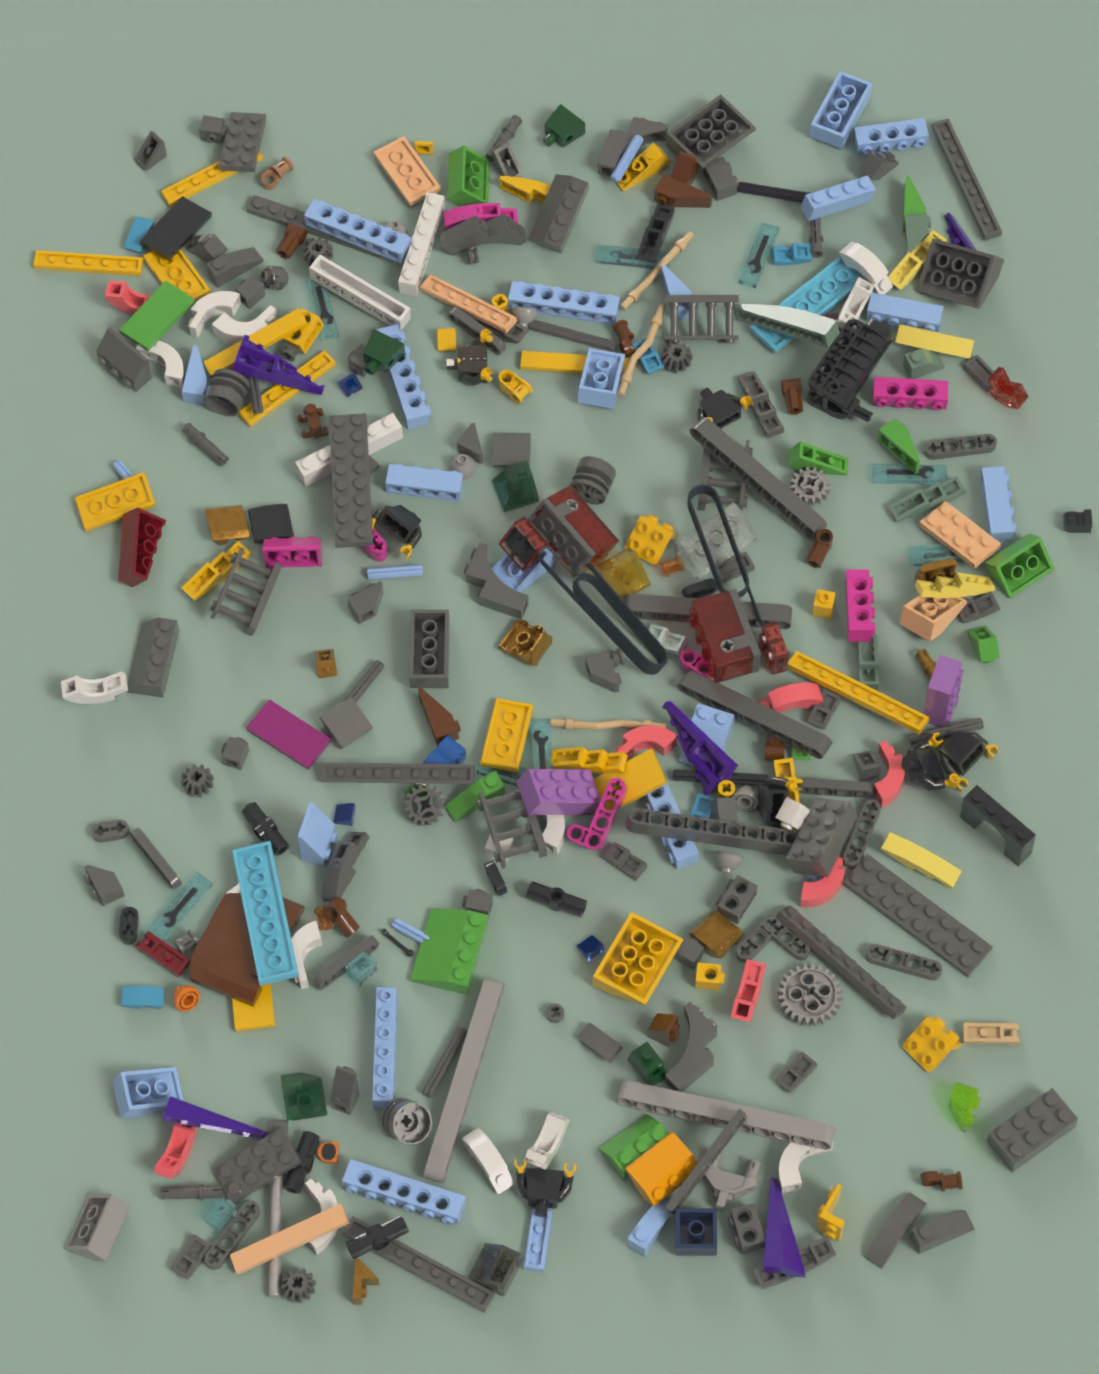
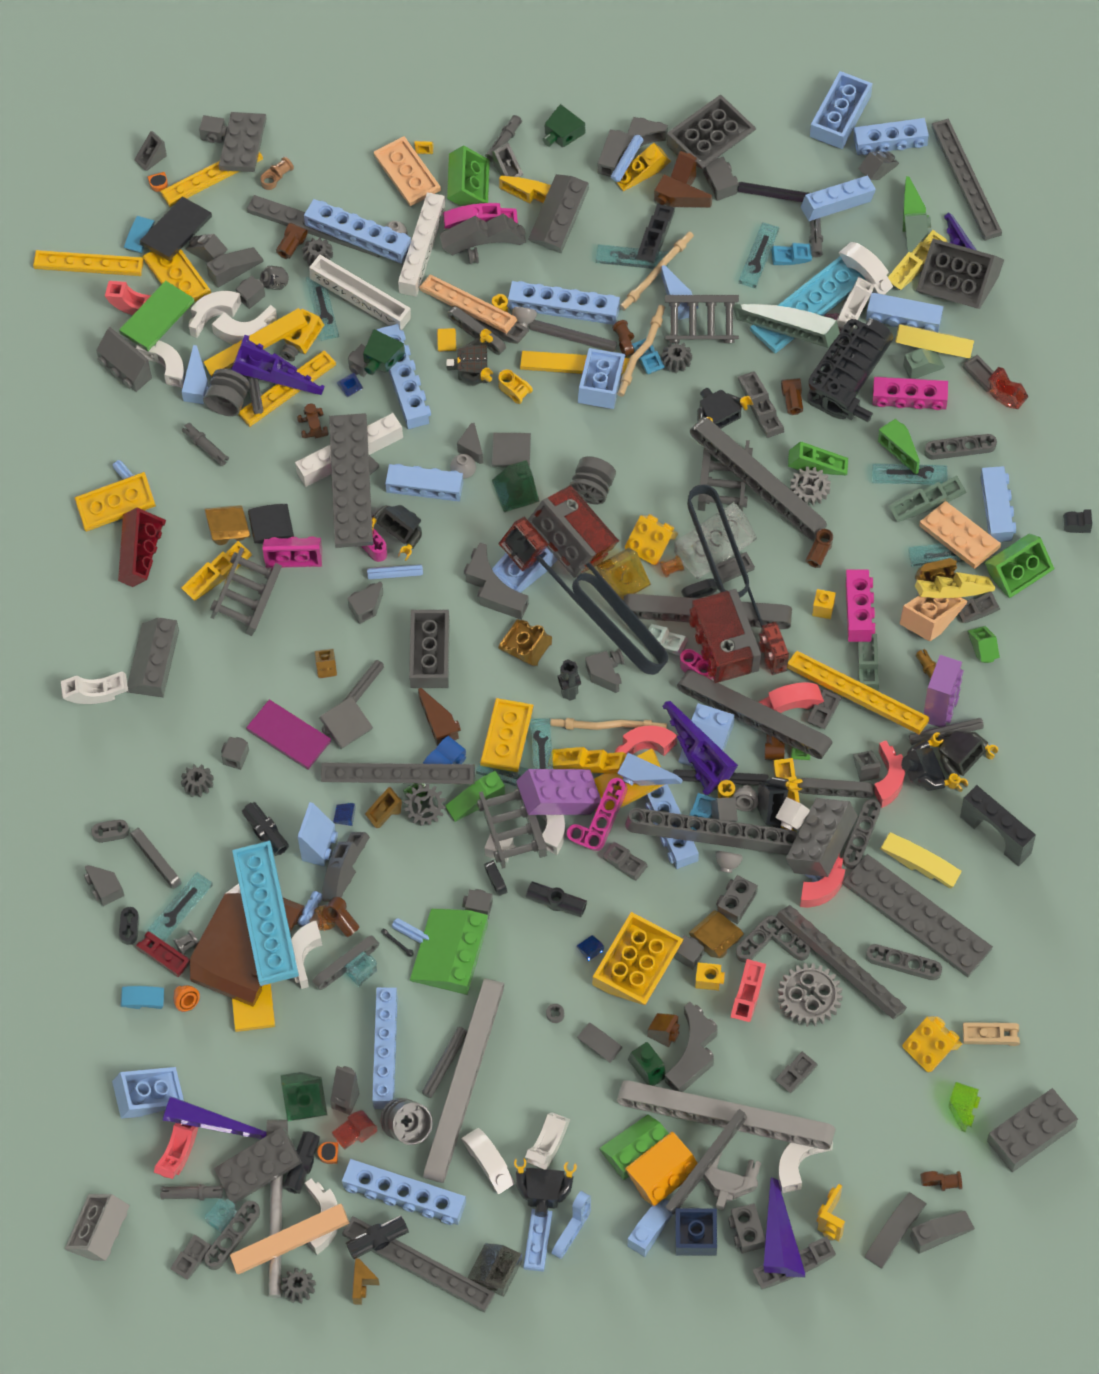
(158, 181): none -> tile
(309, 908): none -> light blue axle
(356, 1128): none -> clear red brick
(384, 807): none -> pearl gold slope
(569, 679): none -> black piece
(581, 1209): none -> light blue beam
(645, 773): none -> light blue slope

